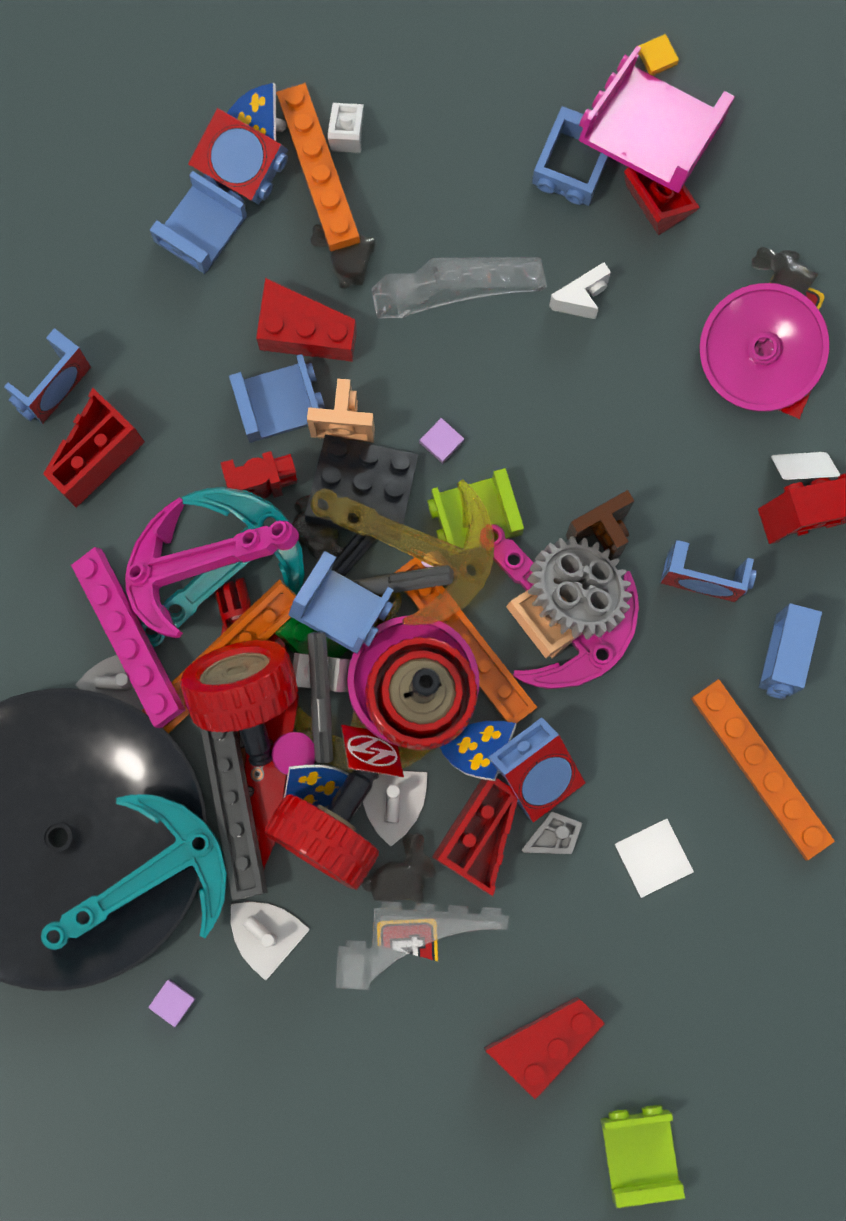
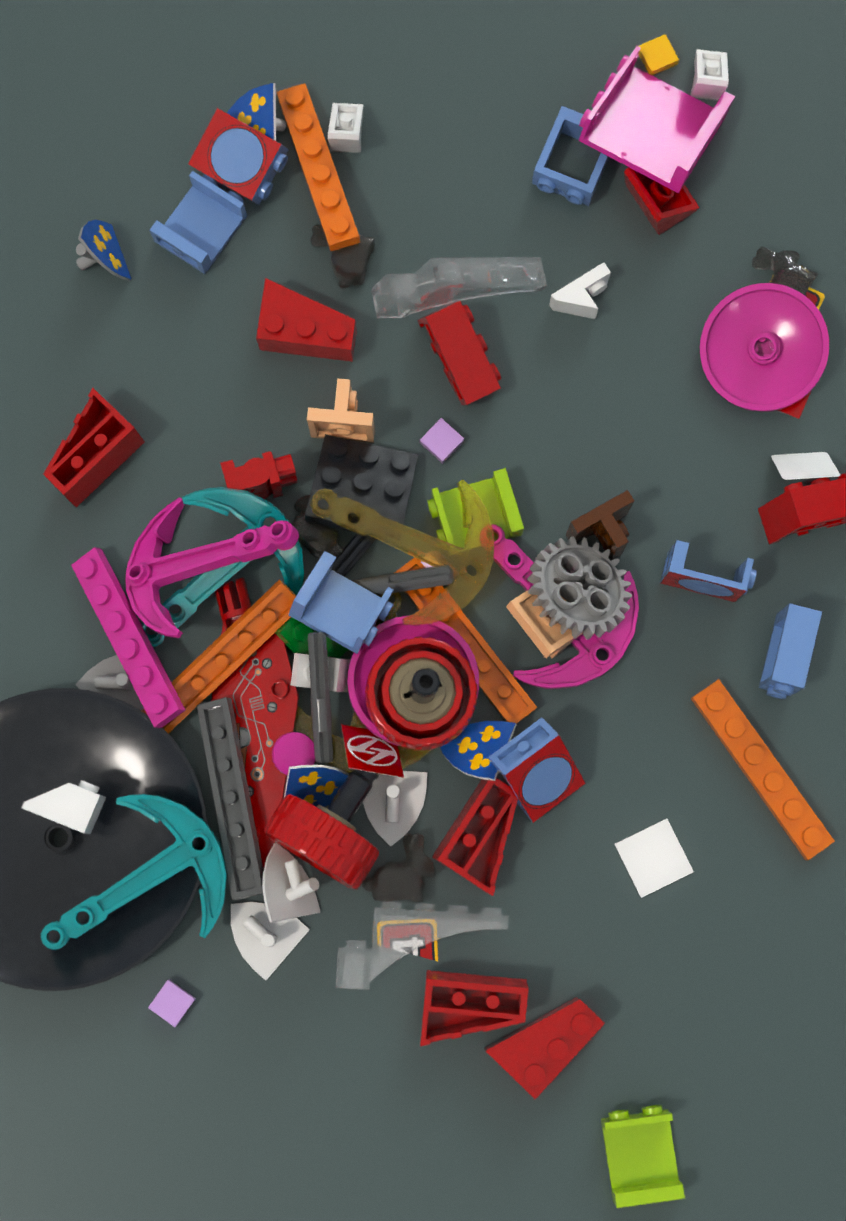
(56, 384): medium blue panel -> none
(69, 805): none -> white slope
(101, 246): none -> shield
(240, 691): red wheel -> none
(276, 400): medium blue panel -> none
(287, 887): none -> white shield
(461, 352): none -> red wedge
(469, 1004): none -> red wedge
(554, 836): light grey piece -> none
(710, 74): none -> white slope

